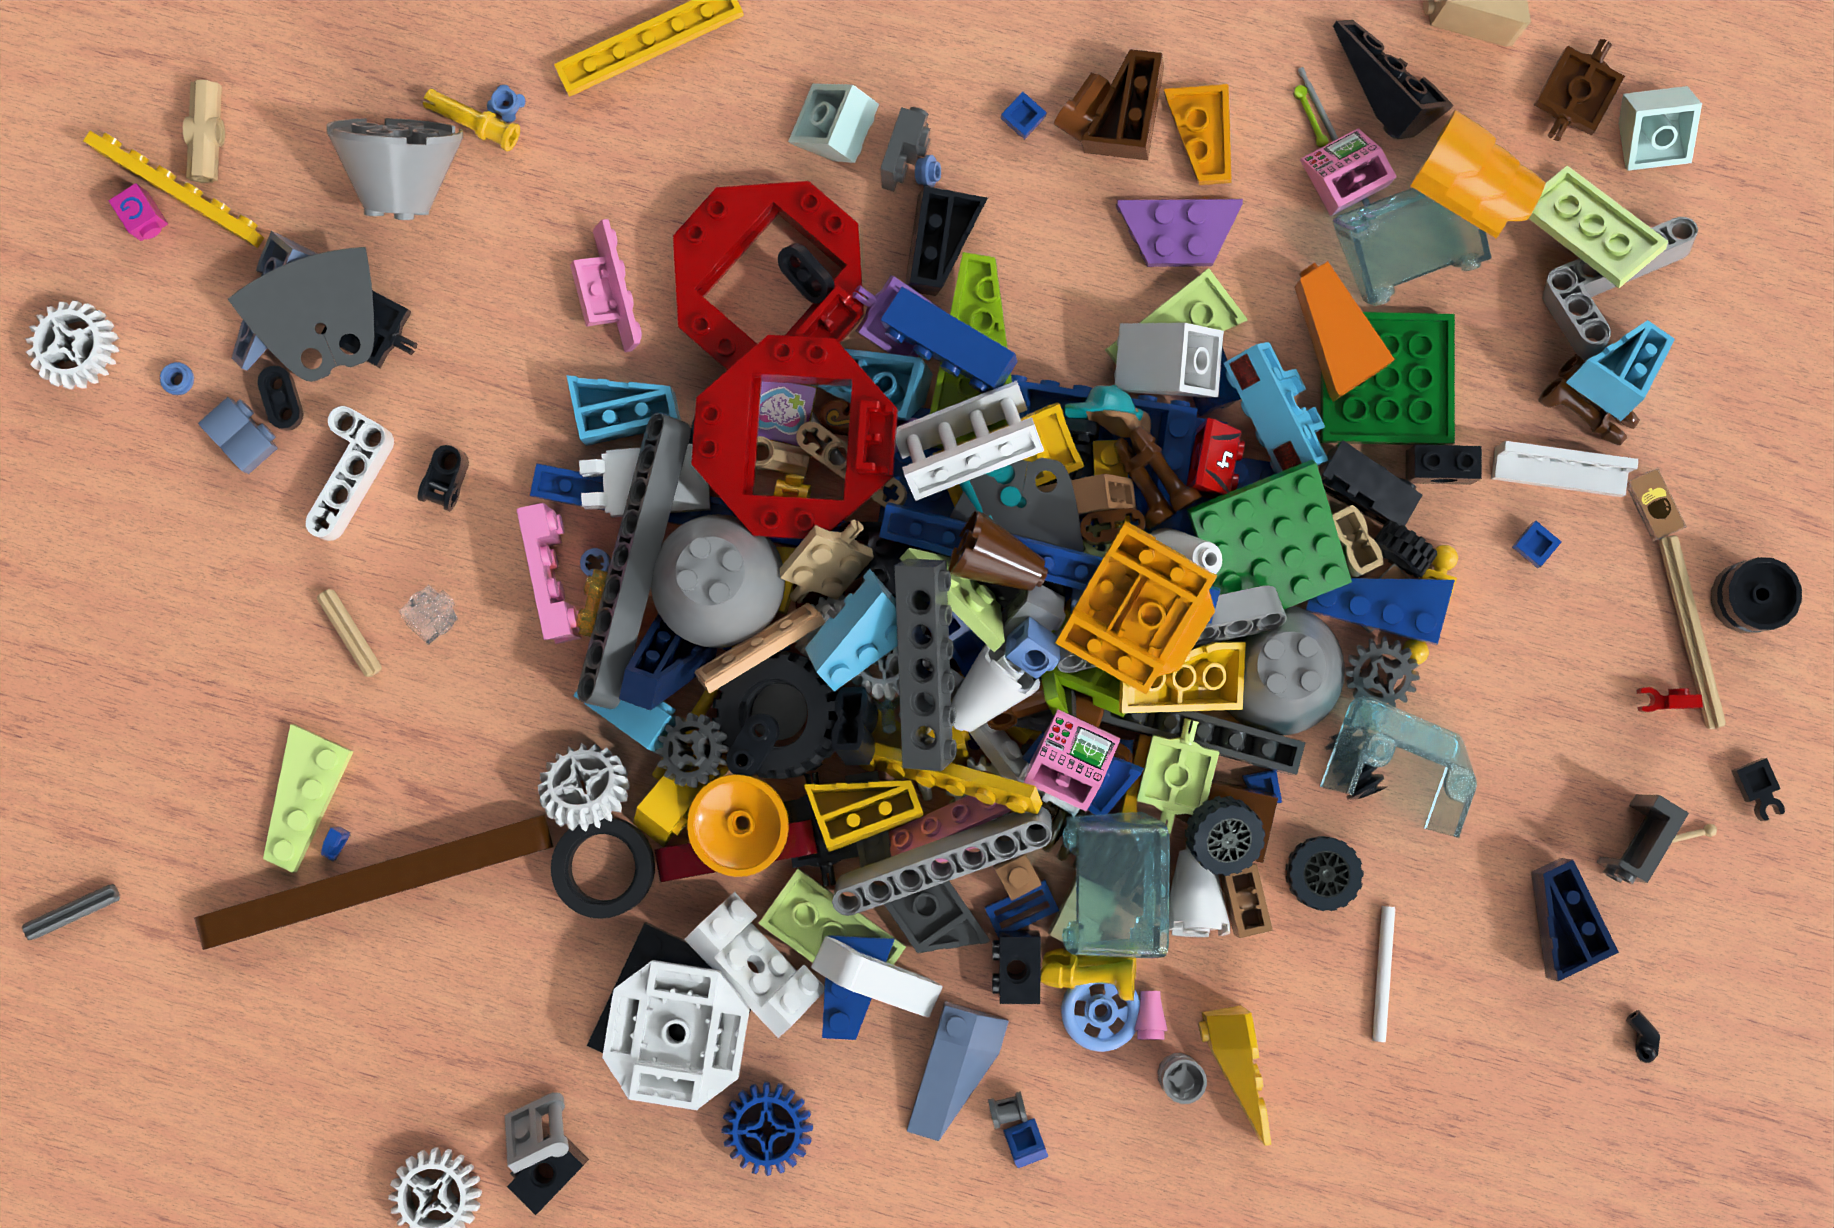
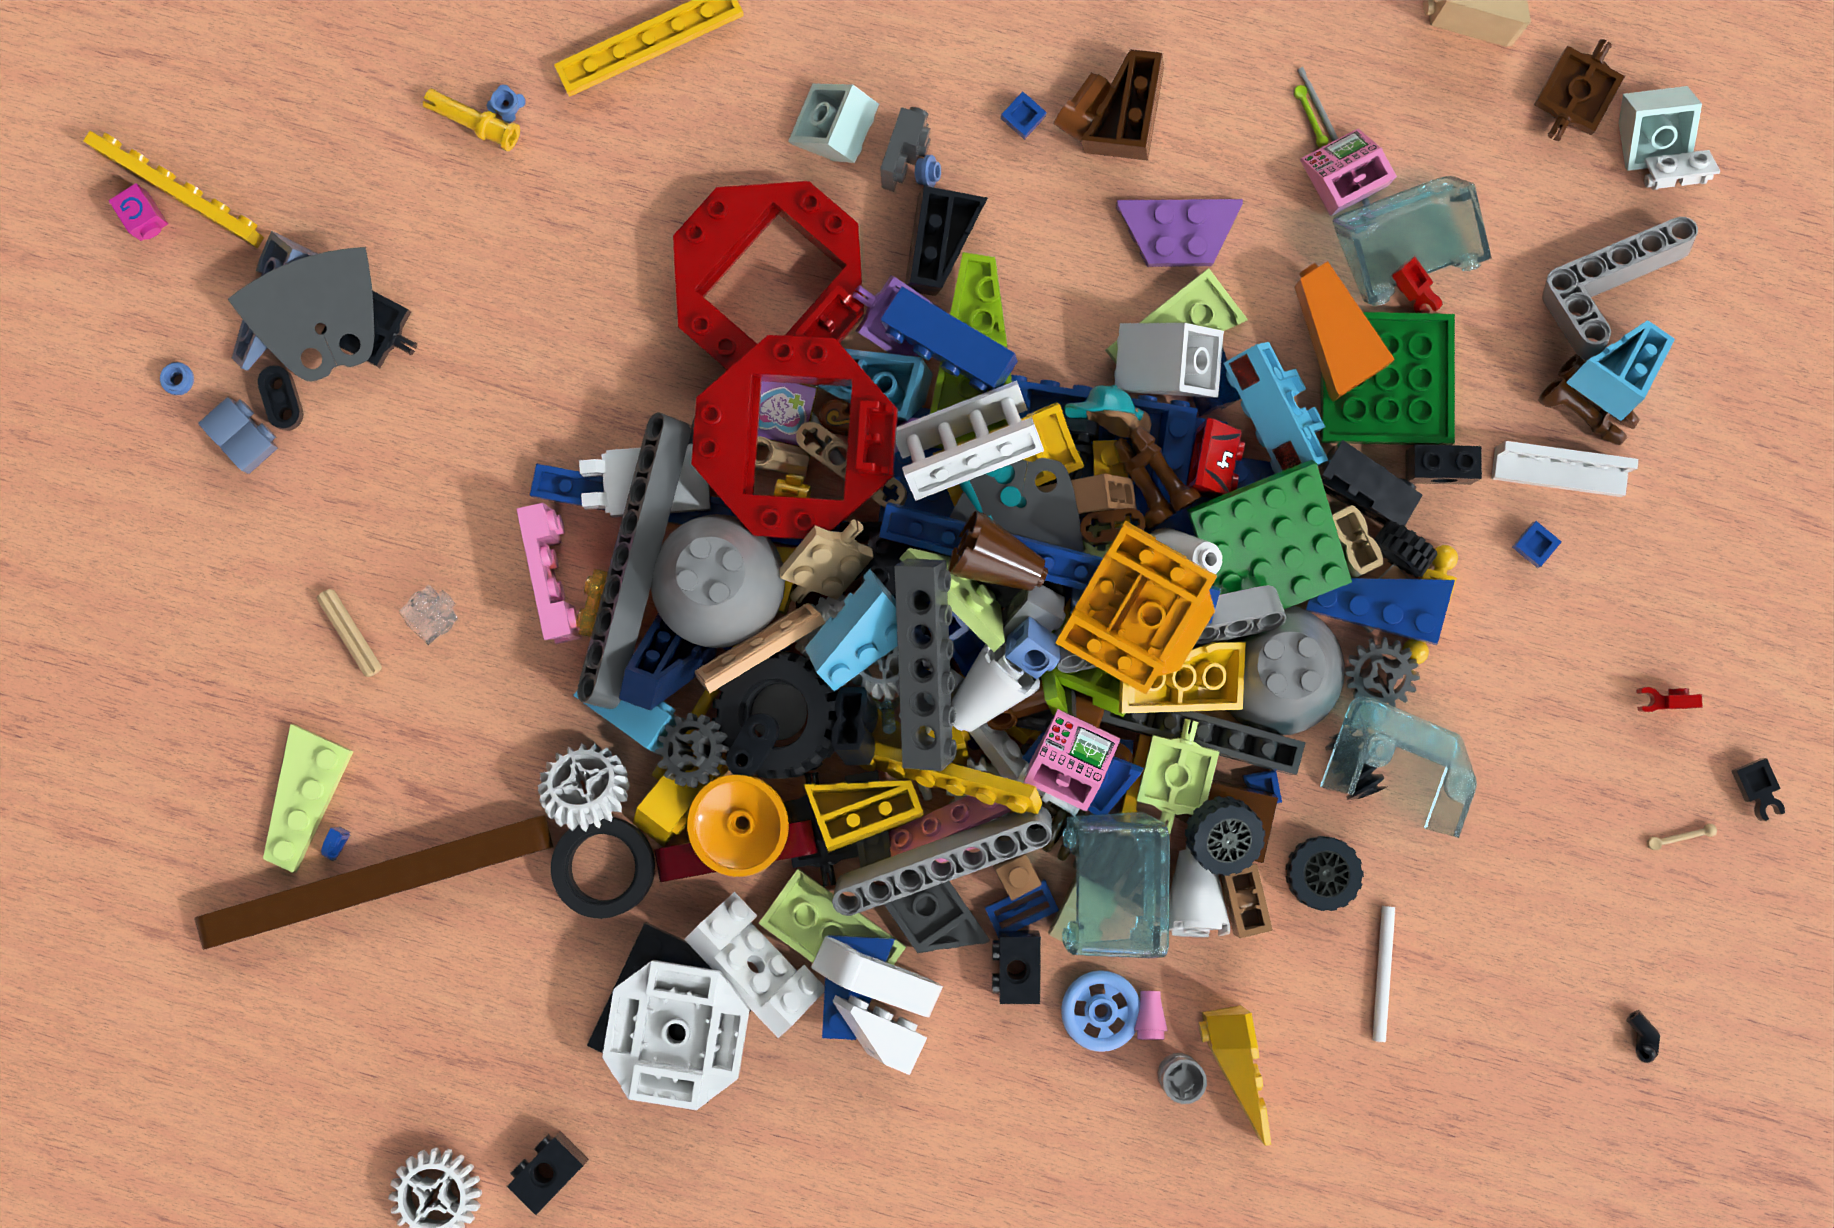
(50, 353): white gear -> none
(71, 912): dark grey axle -> none
(204, 131): tan piece -> none
(343, 475): white beam -> none
(396, 163): light grey cone -> none
(444, 480): black piece -> none
(525, 1132): light grey plate -> none
(598, 553): medium blue bush -> none
(604, 290): bright pink bracket -> none
(617, 409): medium azure wedge -> none
(752, 1129): blue gear -> none
(808, 276): black plate -> none
(880, 1036): none -> white slope
(957, 1061): sand blue wedge -> none
(1007, 1110): dark grey bush -> none
(1025, 1143): blue slope -> none
(1069, 970): yellow piece -> none
(1204, 127): light orange wing -> none
(1395, 95): black wedge -> none
(1416, 284): none -> red plate
(1477, 177): light orange slope -> none
(1568, 921): dark blue wedge -> none
(1596, 227): yellowish green plate -> none
(1649, 843): dark grey panel -> none
(1655, 504): tile -> none
(1688, 167): none -> white hinge
(1692, 631): tan axle -> none
(1756, 595): black wheel -> none

